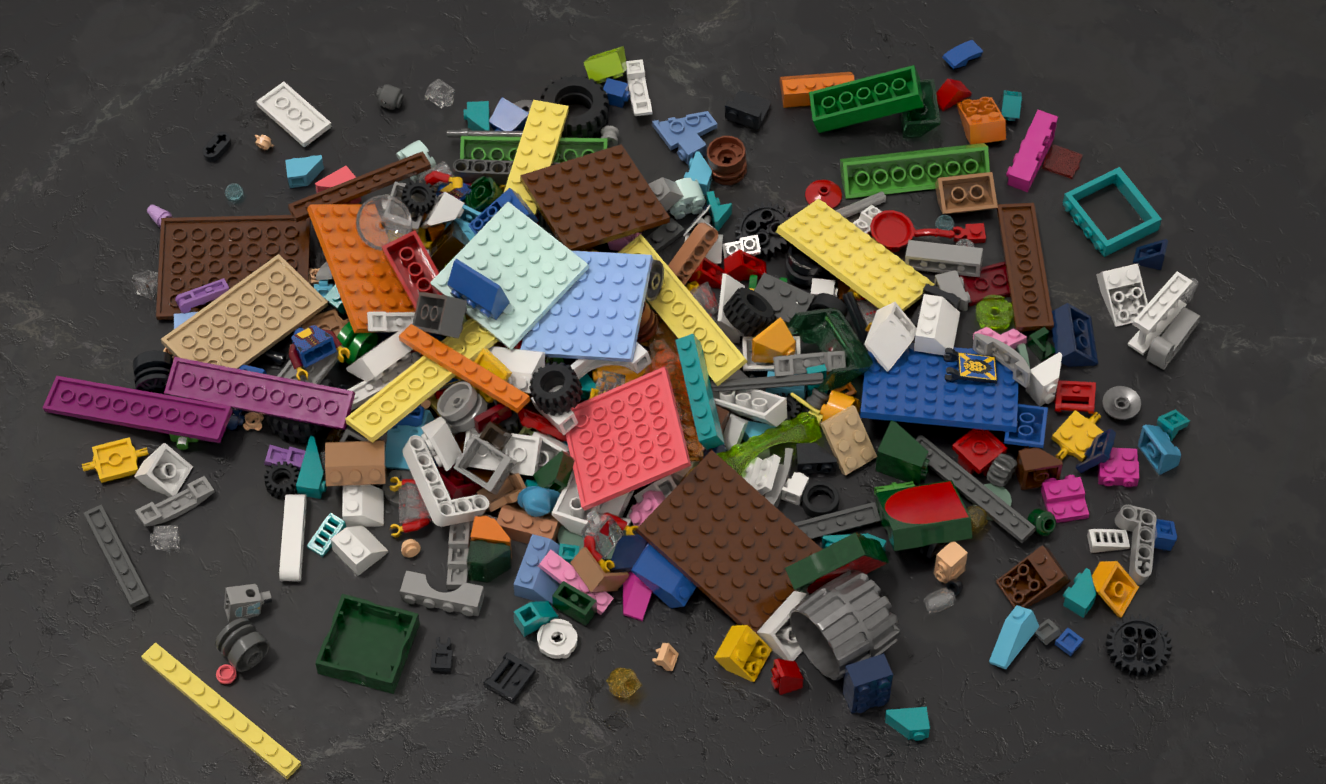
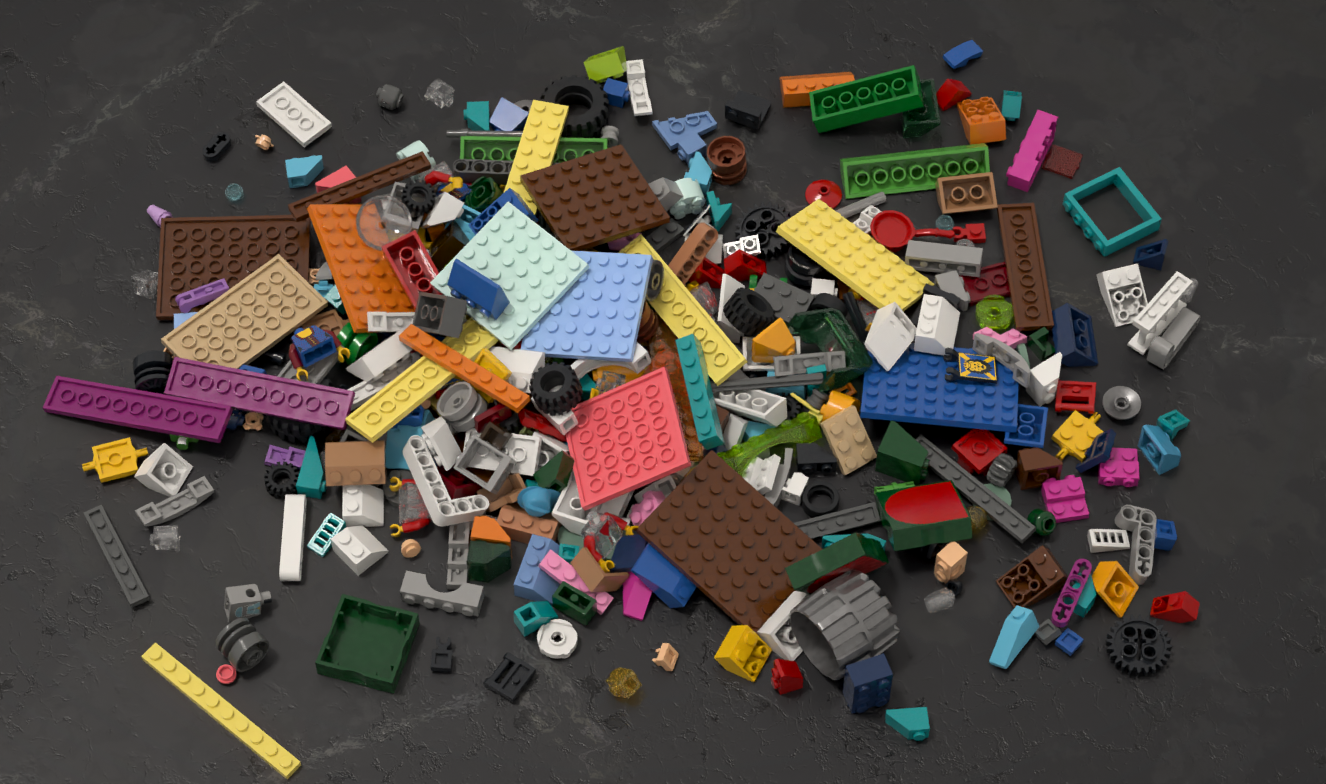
(1071, 592): none -> magenta beam
(1175, 607): none -> red slope

